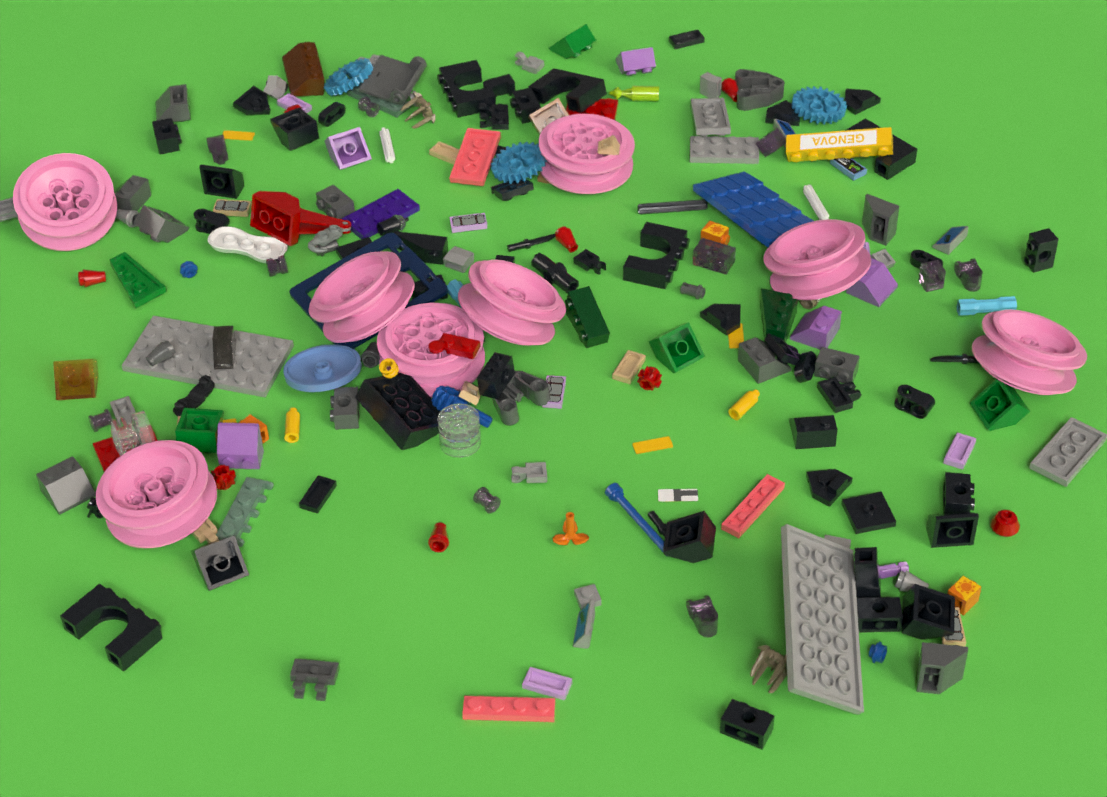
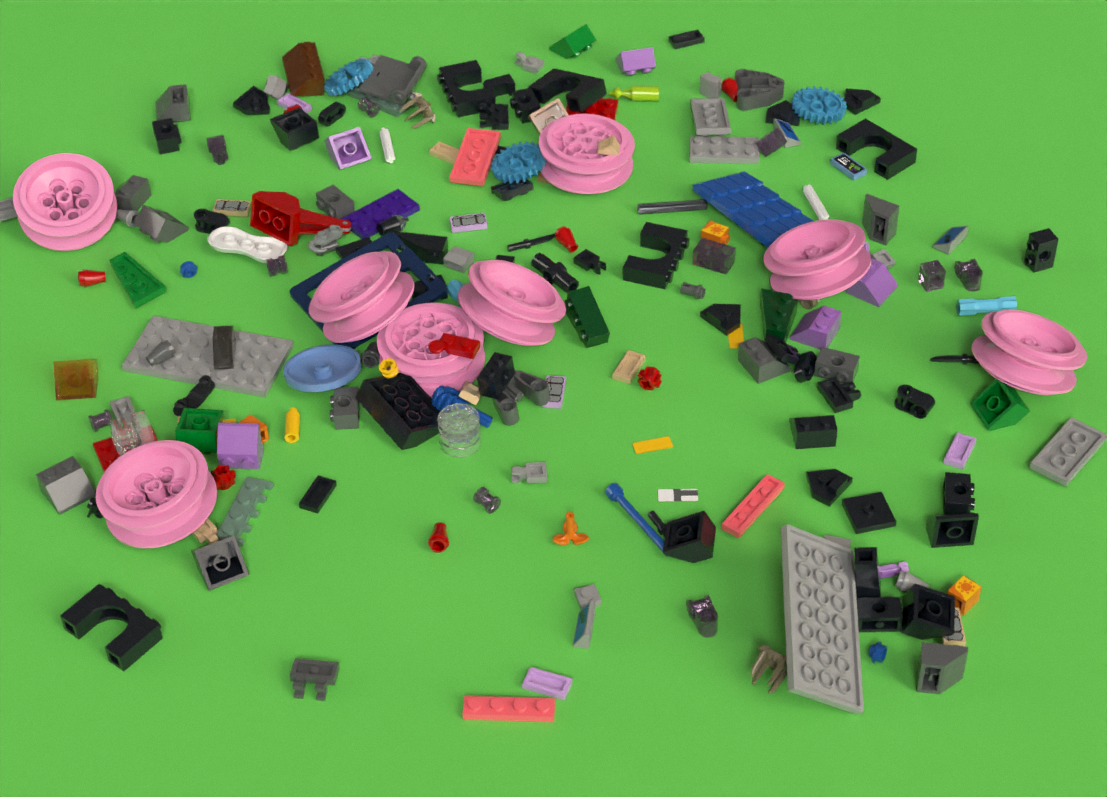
(221, 181): black slope -> none
(238, 135): yellow sticker -> none
(677, 347): green slope -> none
(744, 404): yellow cylinder -> none
(754, 732): black brick -> none
(839, 144): yellow brick -> none
(920, 256): black beam -> none
(1005, 523): red cone -> none

